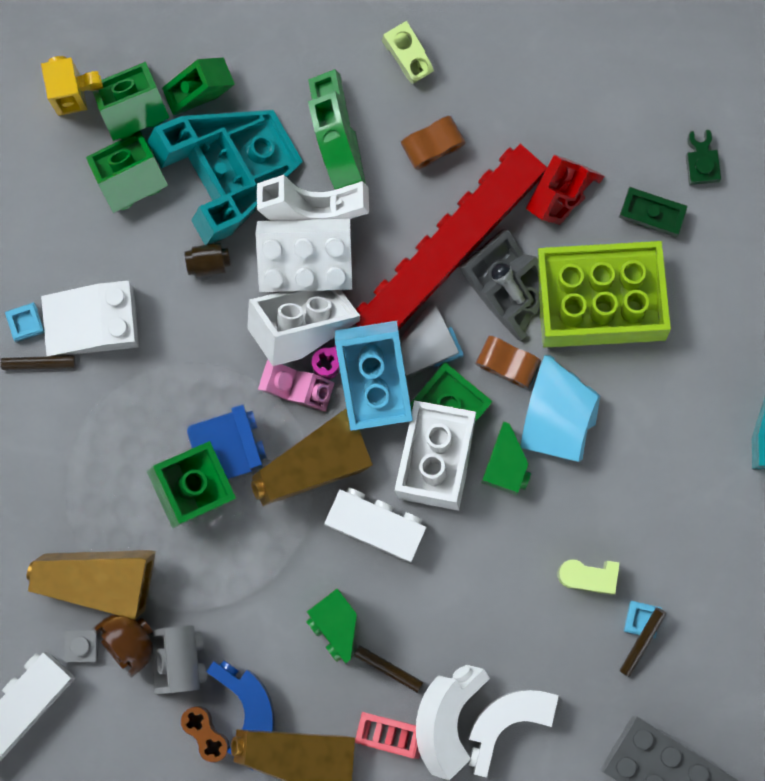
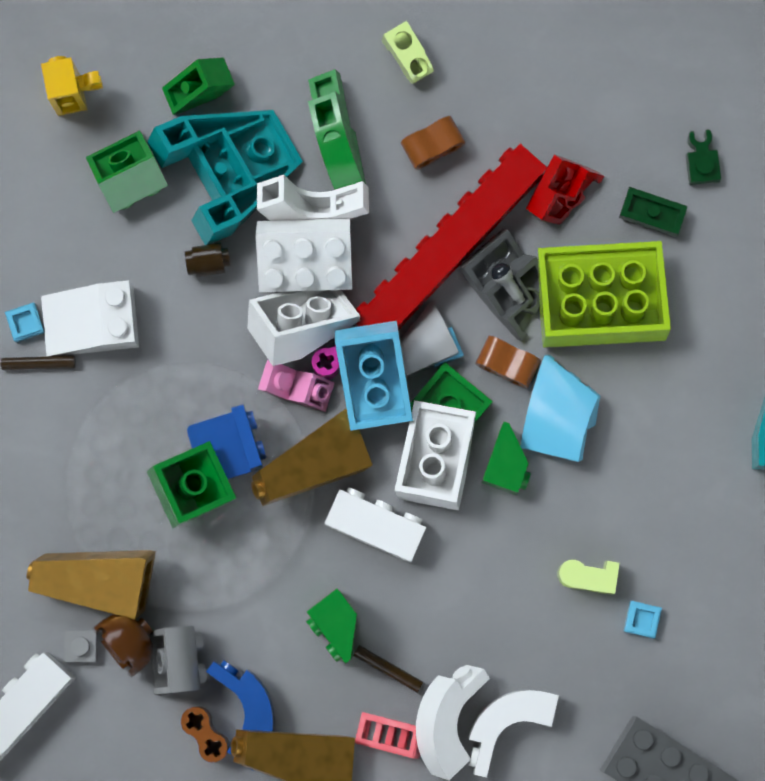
(130, 102): green slope -> none
(643, 641): dark brown piece -> none

